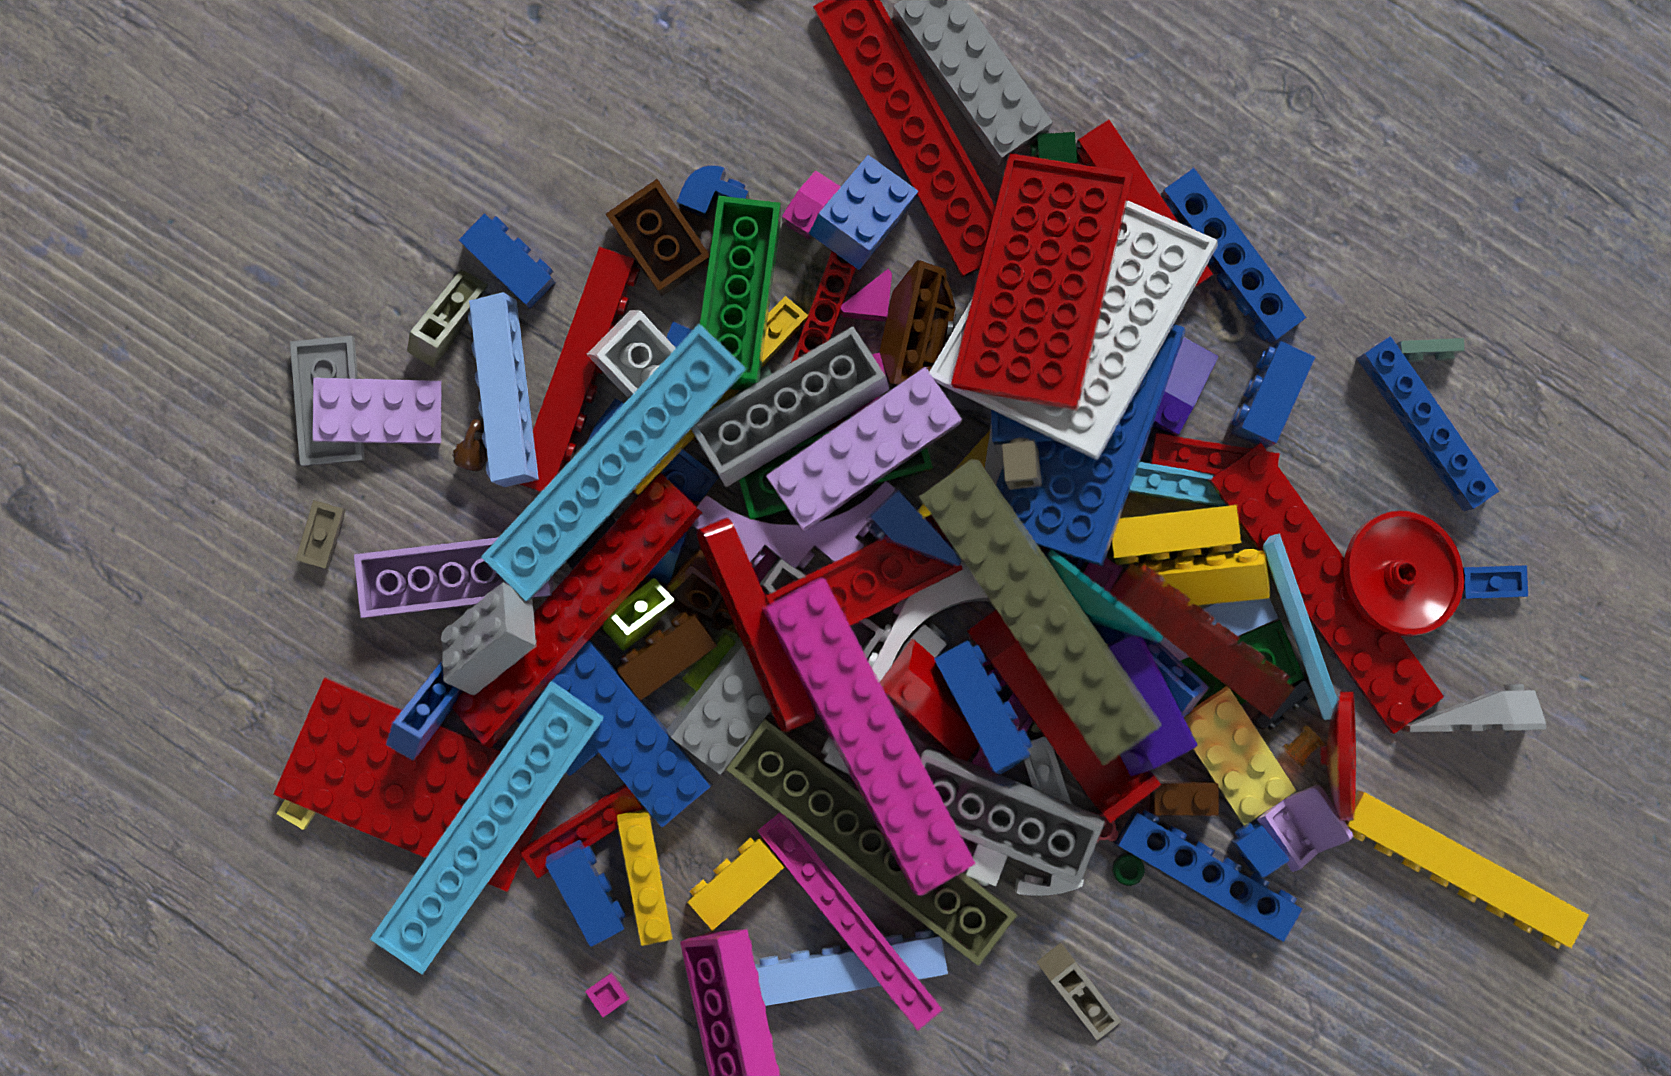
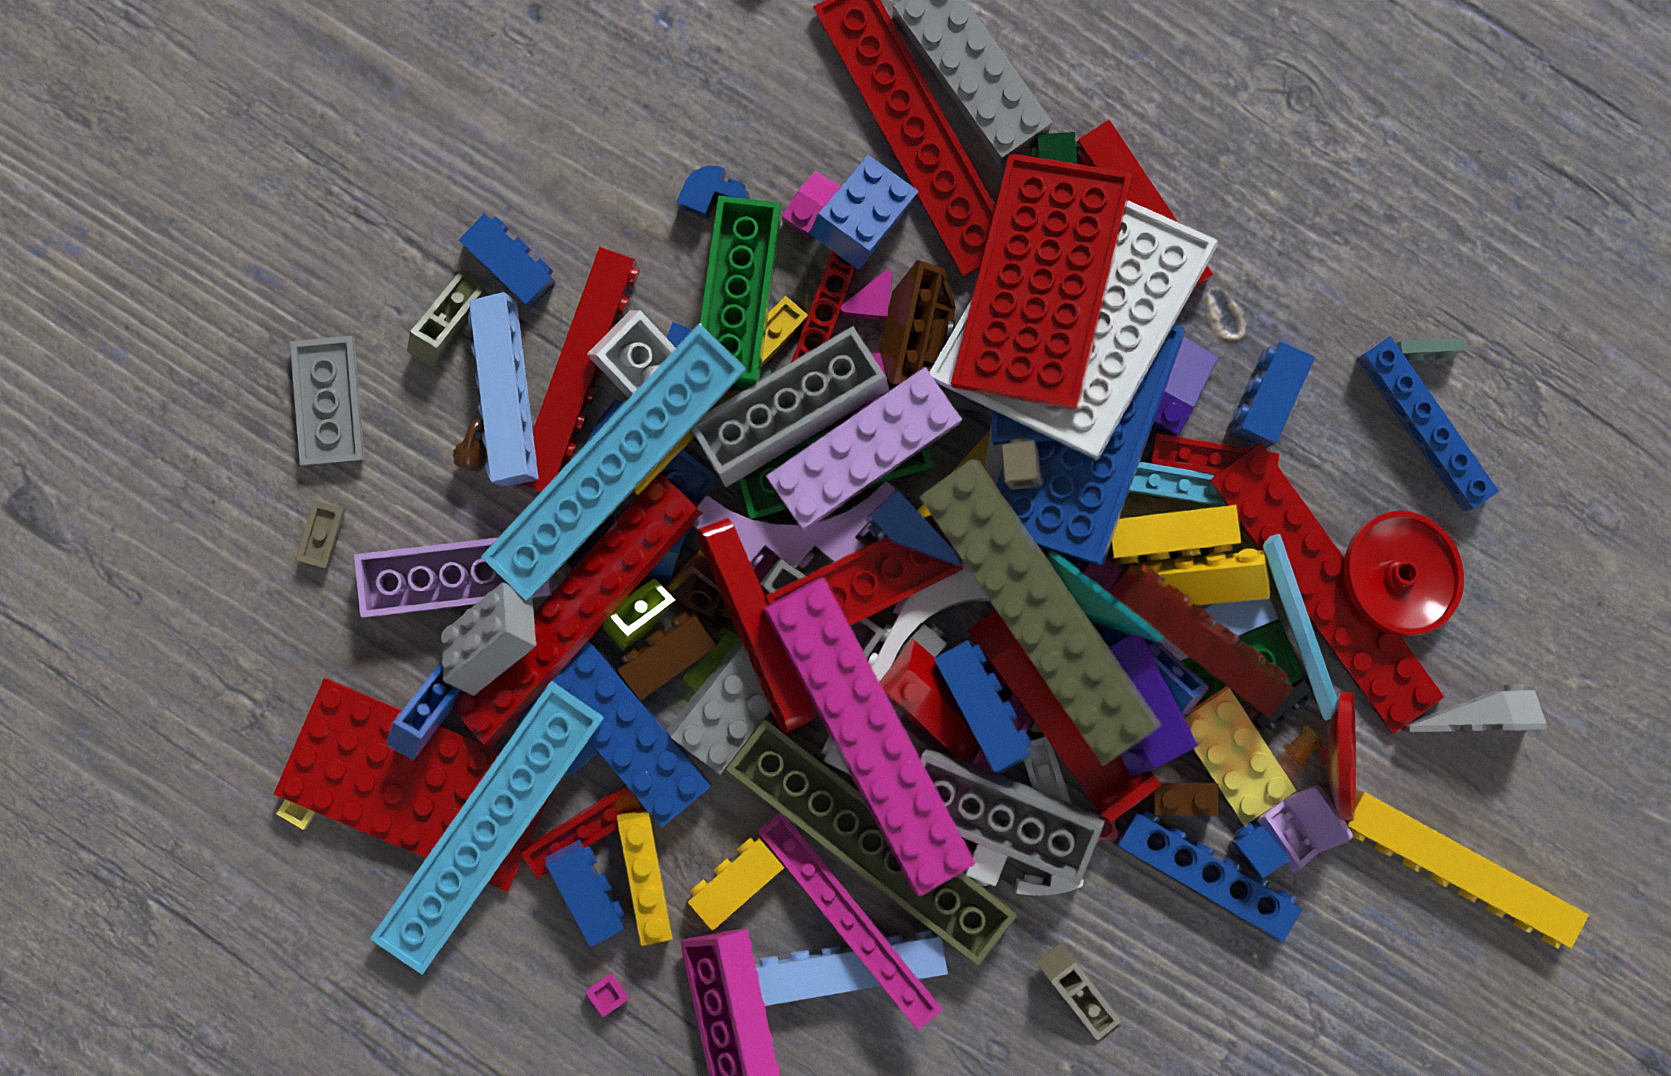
(376, 411): lavender plate -> none
(659, 237): reddish brown brick -> none
(1128, 869): dark green tile -> none
(1249, 263): blue brick -> none
(1495, 582): blue plate -> none

